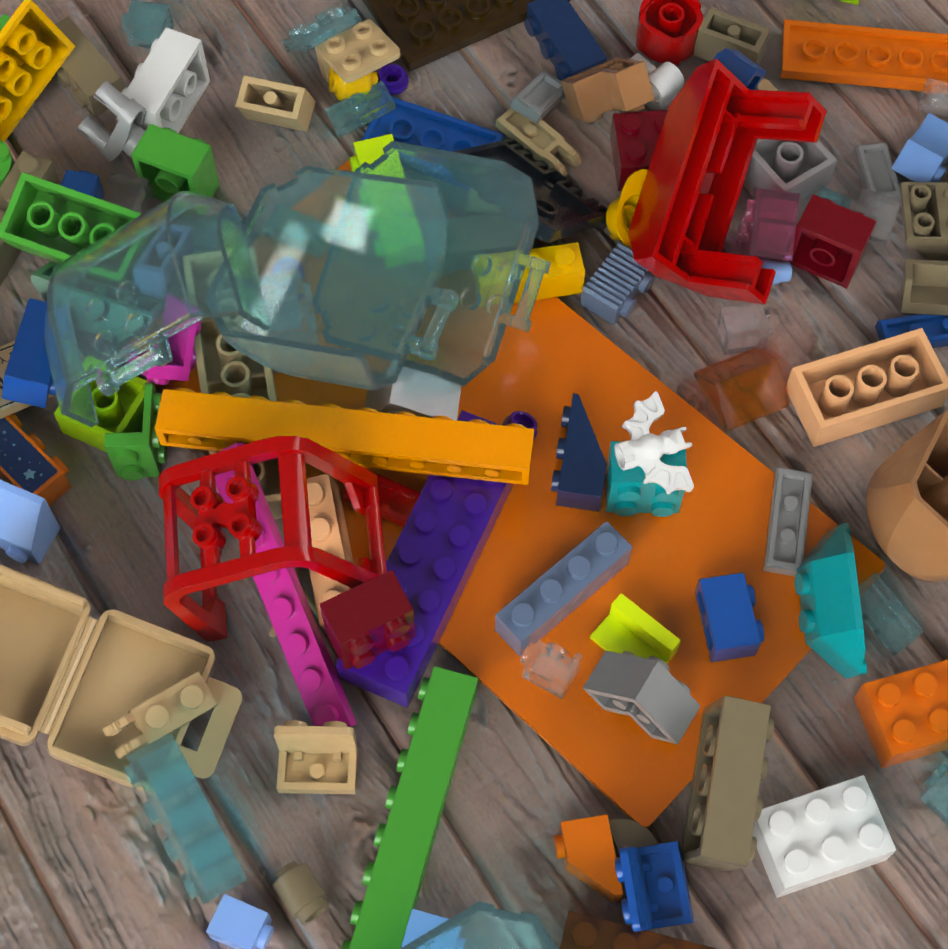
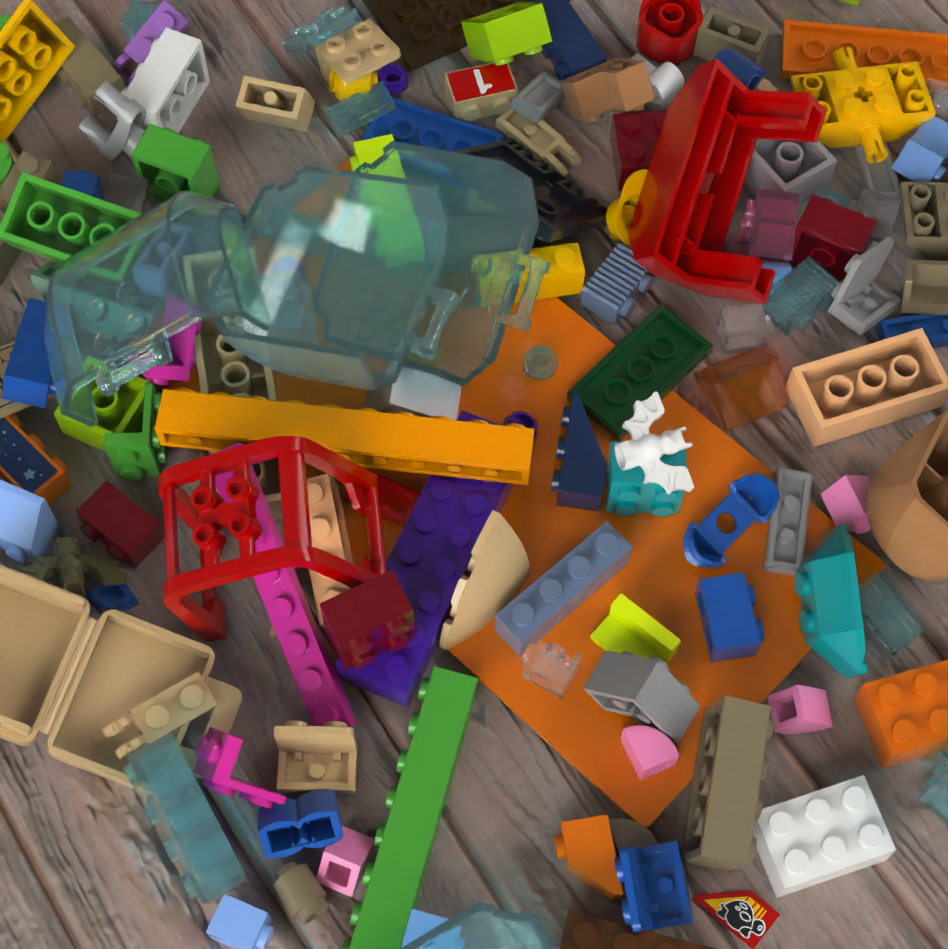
(70, 565): none -> olive animal
(113, 597): none -> blue tile
(120, 525): none -> dark red brick
(141, 44): none -> medium lavender hinge
(215, 763): none -> dark pink bracket
(300, 823): none -> blue brick
(345, 862): none -> bright pink brick
(480, 91): none -> brick
(498, 572): none -> tan brick
(507, 32): none -> lime brick
(540, 362): none -> clear light blue plate
(645, 361): none -> dark green tile
(648, 750): none -> bright pink brick
(741, 913): none -> sticker
(749, 500): none -> blue piece
(800, 296): none -> clear light blue brick
(800, 710): none -> bright pink brick
(848, 502): none -> bright pink brick
(859, 298): none -> light grey bracket
(868, 102): none -> yellow slope

